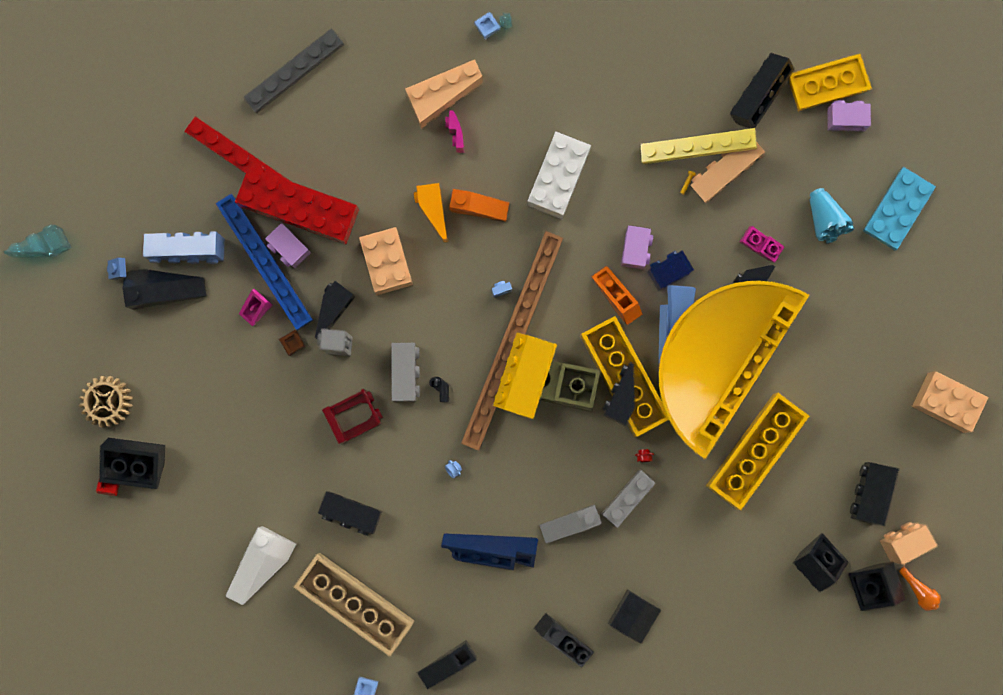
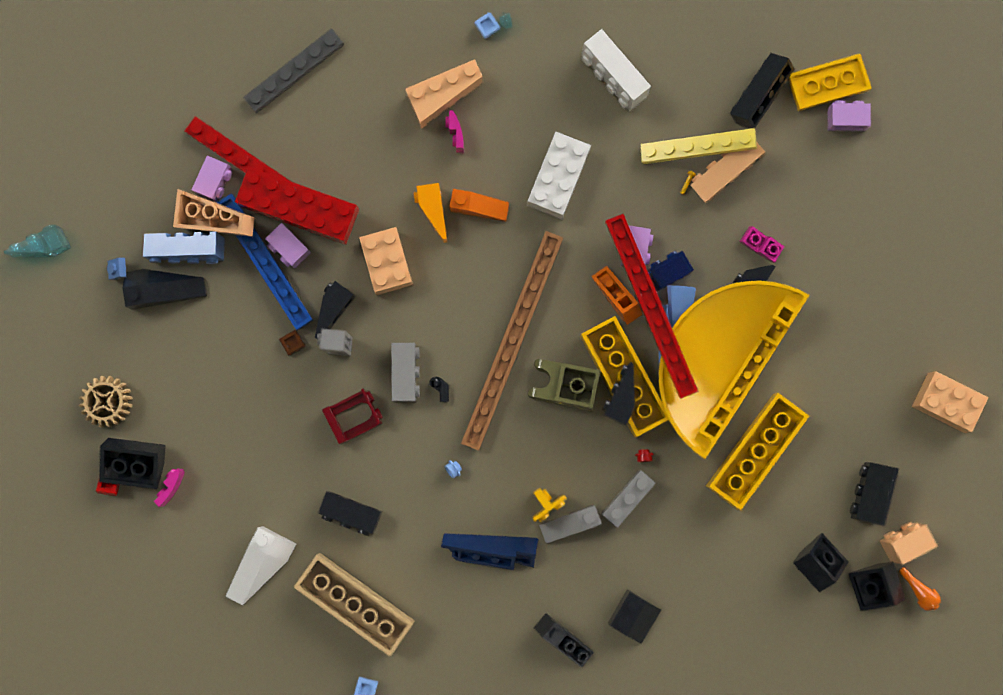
(173, 482): none -> dark pink slope
(204, 215): none -> light nougat wedge
(212, 179): none -> lavender brick
(254, 307): dark pink slope -> none
(447, 665): black slope -> none
(501, 288): light blue plate -> none
(524, 375): yellow slope -> none
(544, 498): none -> yellow bracket
(615, 70): none -> white brick
(651, 306): none -> red plate
(828, 217): medium azure cone -> none
(899, 208): medium azure plate -> none

